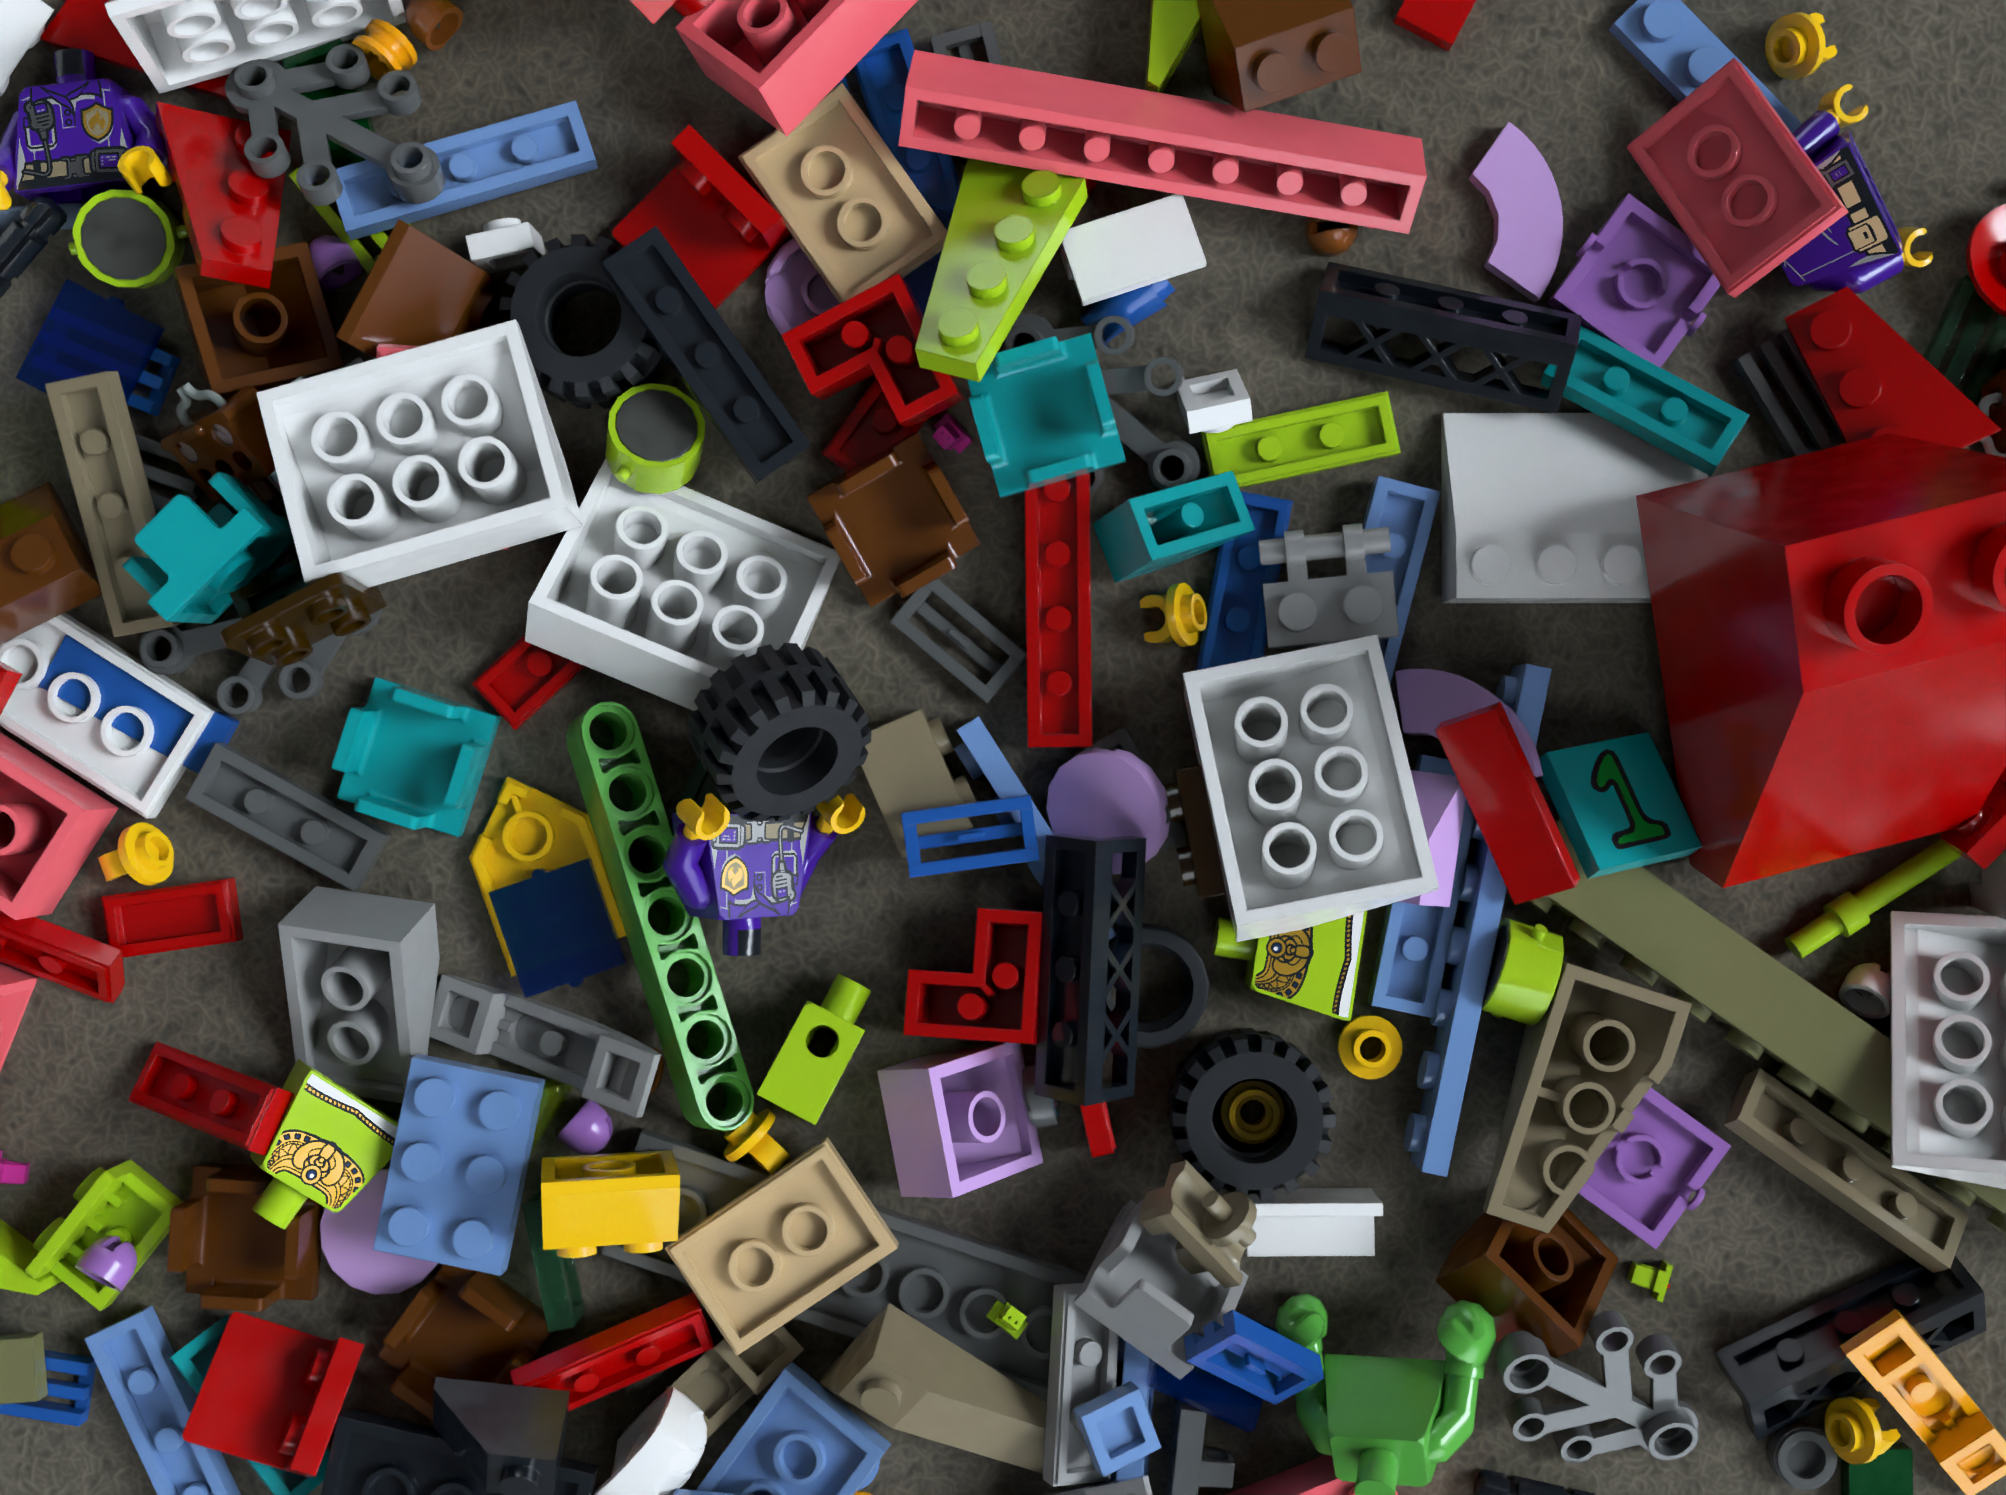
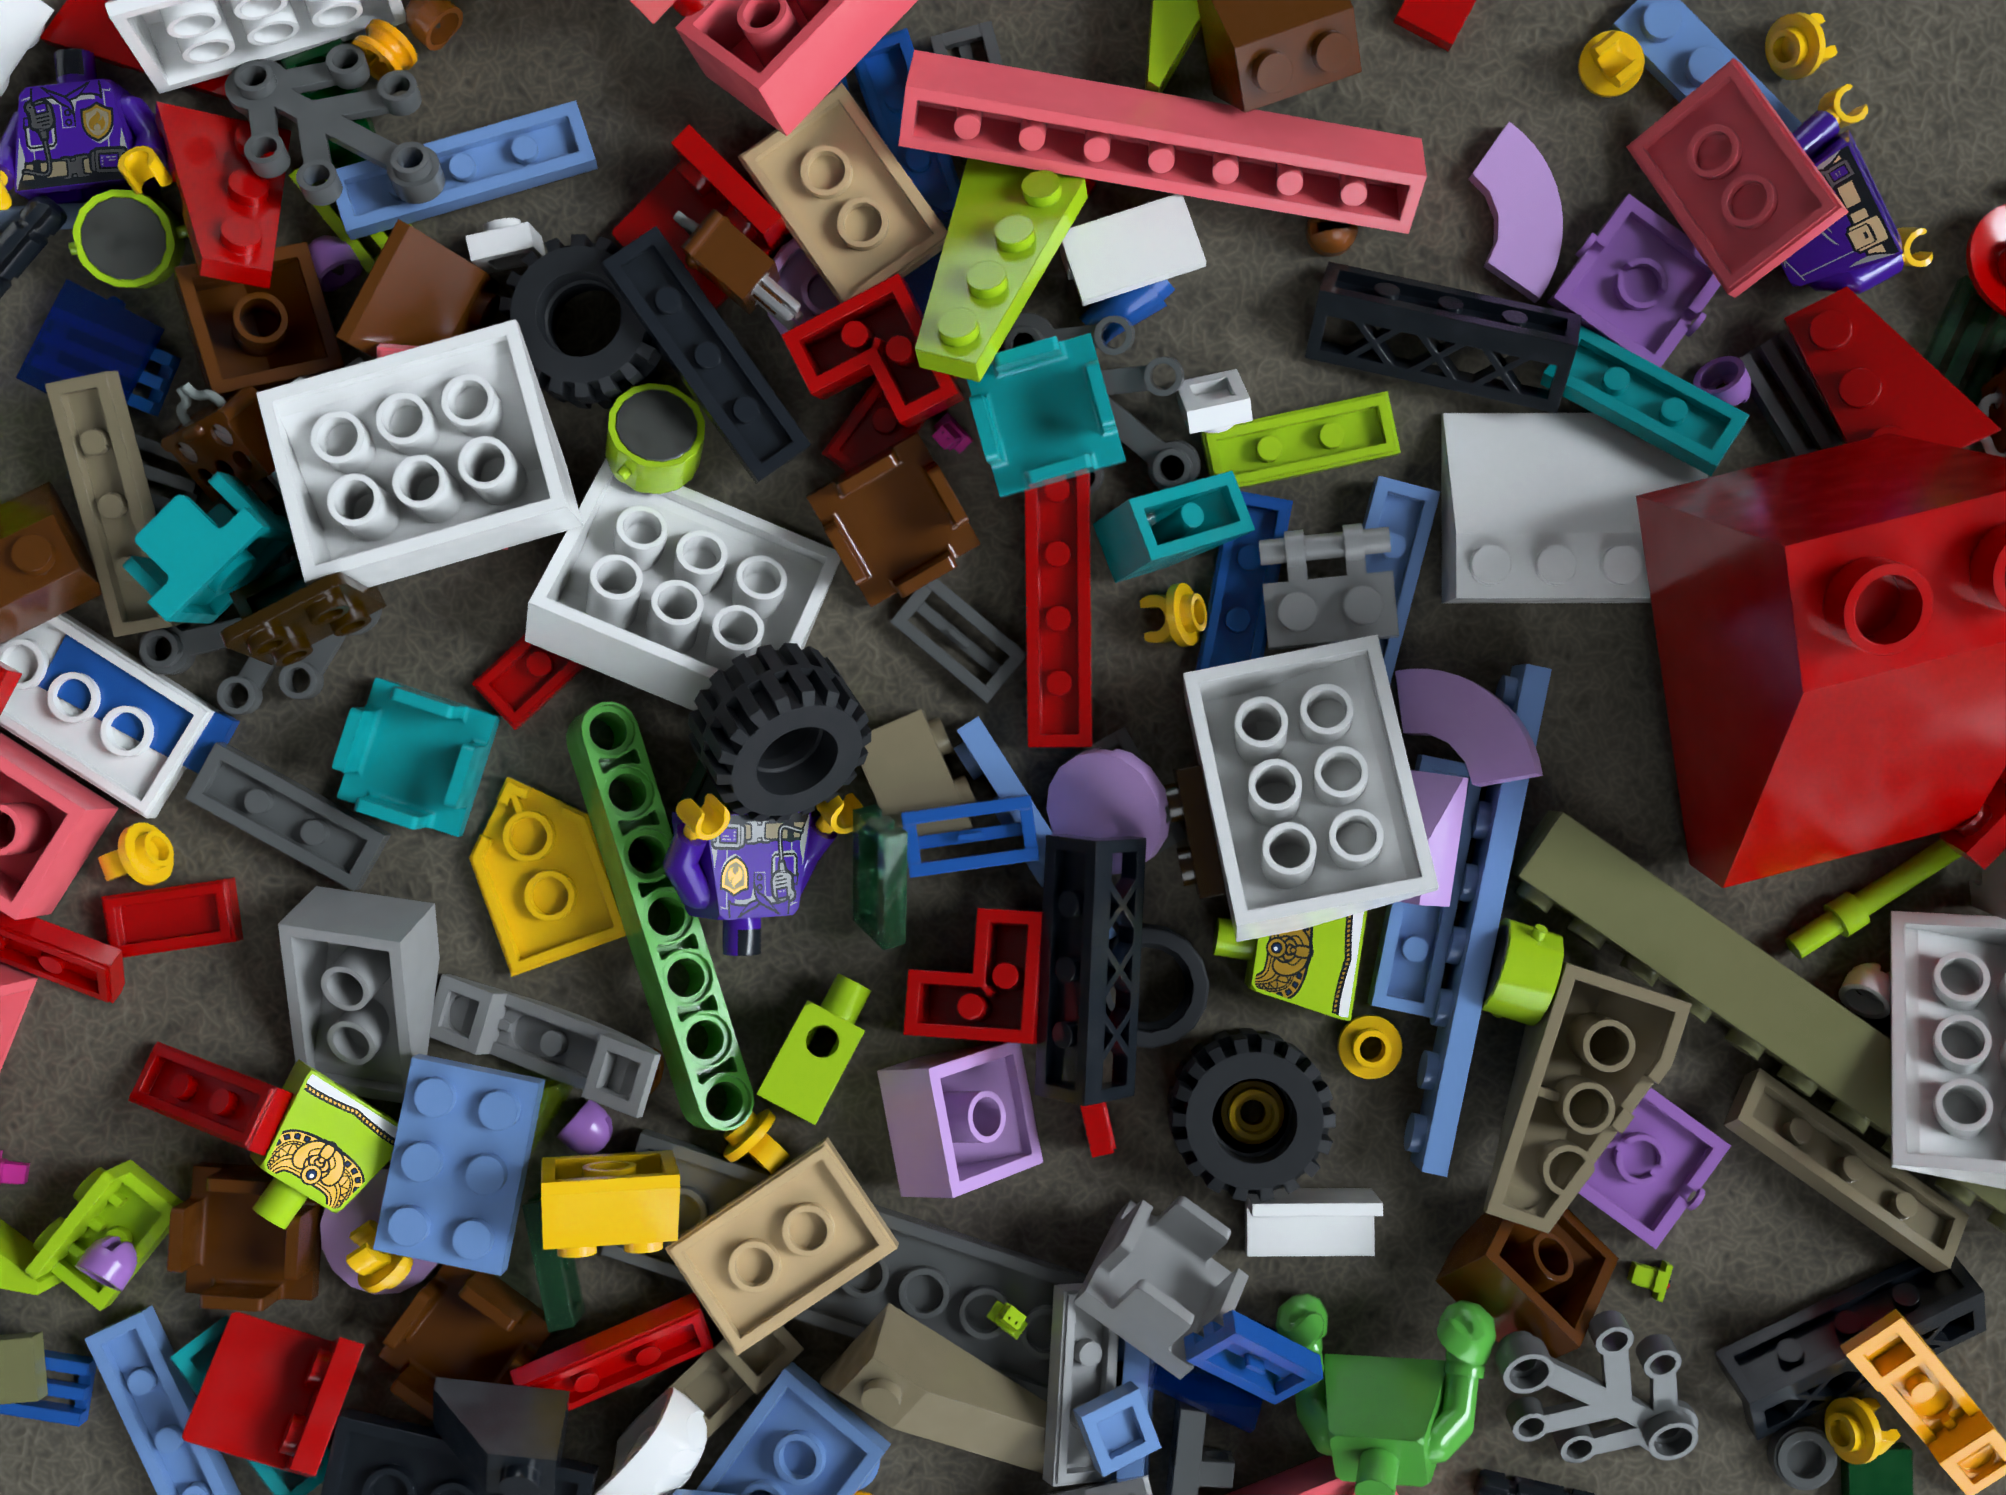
(375, 1268): none -> yellow plate
(557, 927): clear blue piece -> none
(737, 267): none -> reddish brown piece
(879, 876): none -> clear green tile
(1041, 1110): dark grey tile -> none
(1208, 1226): dark tan hips -> none
(1507, 803): red tile -> none
(1611, 64): none -> yellow plate
(1618, 805): teal tile -> none
(1731, 372): none -> medium lavender hinge

